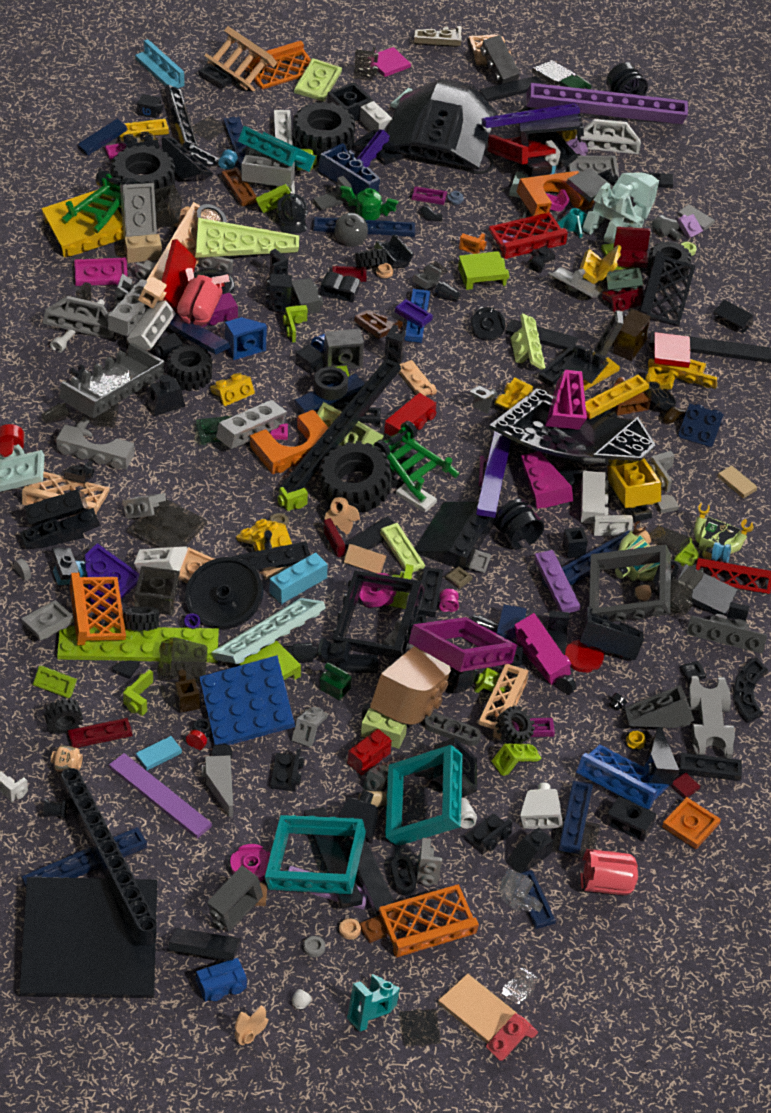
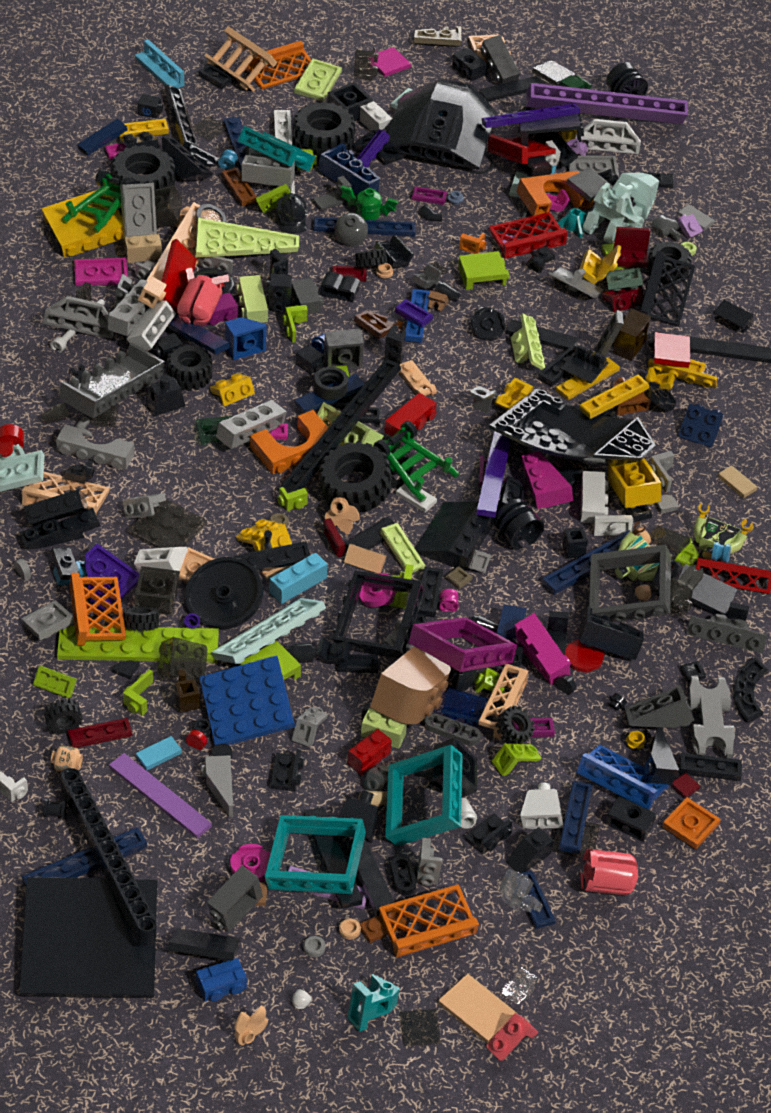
(252, 298): none -> yellowish green brick
(335, 681): dark green brick -> none
(437, 299): none -> medium nougat tile
(464, 706): none -> clear blue bracket
(469, 64): none -> black brick
(511, 490): none -> black bracket
(557, 581): medium lavender plate -> none
(568, 402): dark pink wedge -> none
(672, 414): dark brown arm -> none

